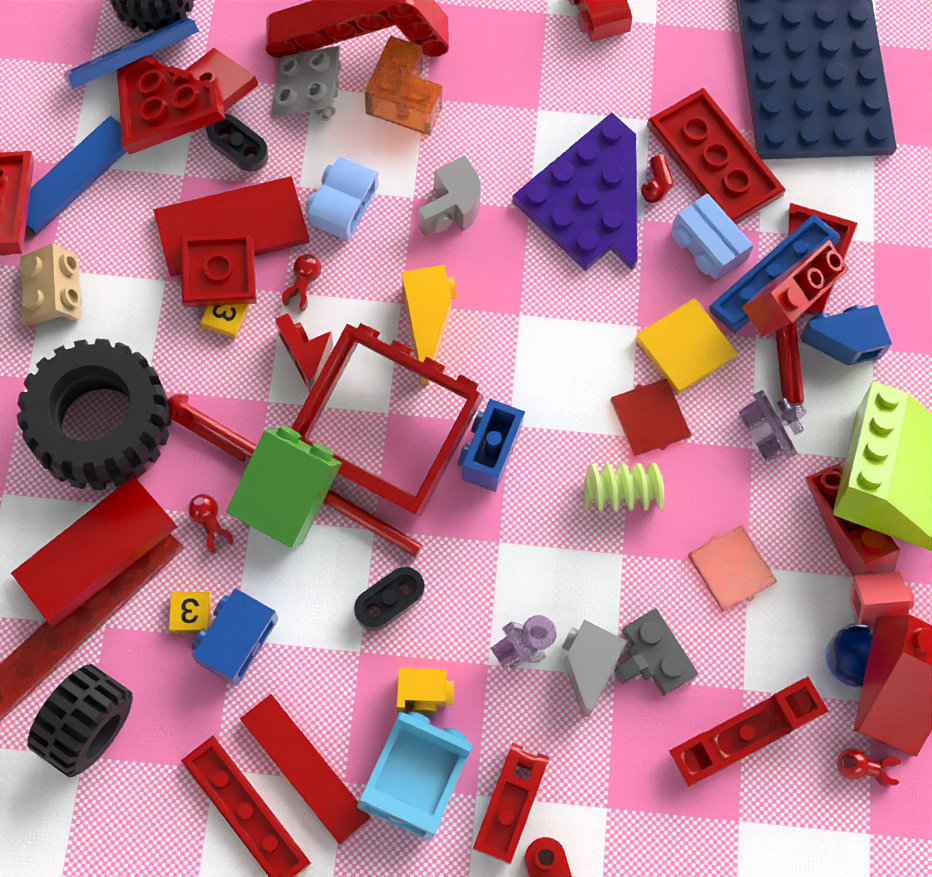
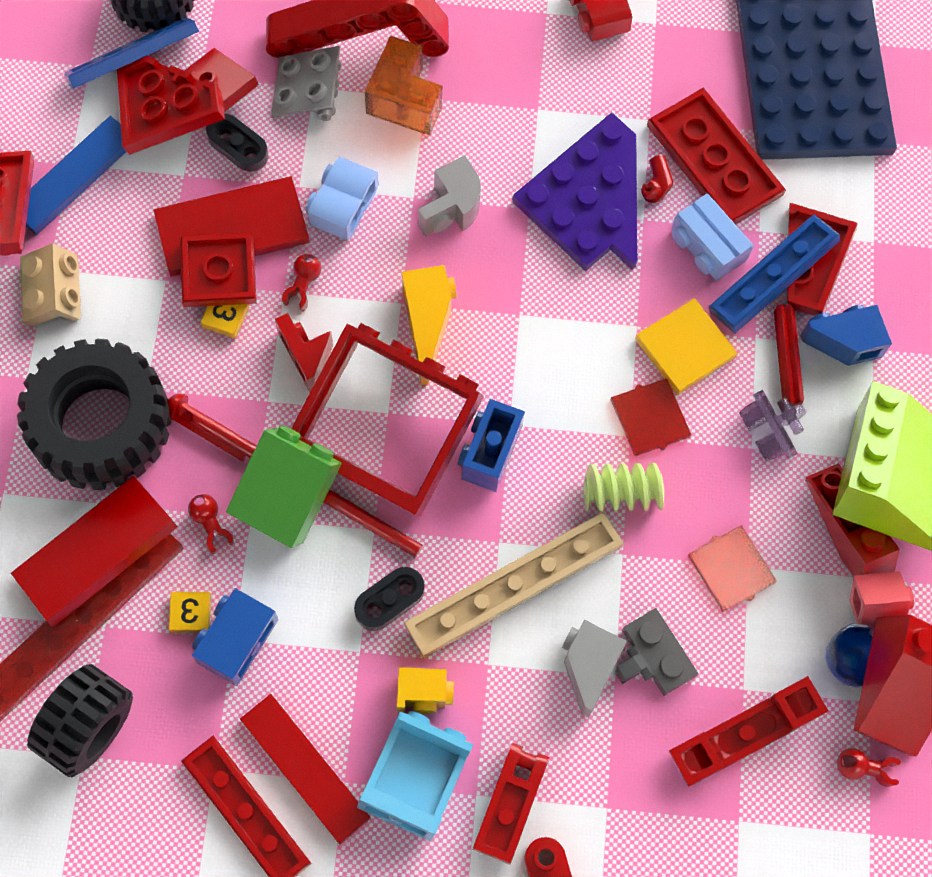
(513, 585): none -> tan plate
(525, 641): clear purple hips -> none
(795, 289): red slope -> none

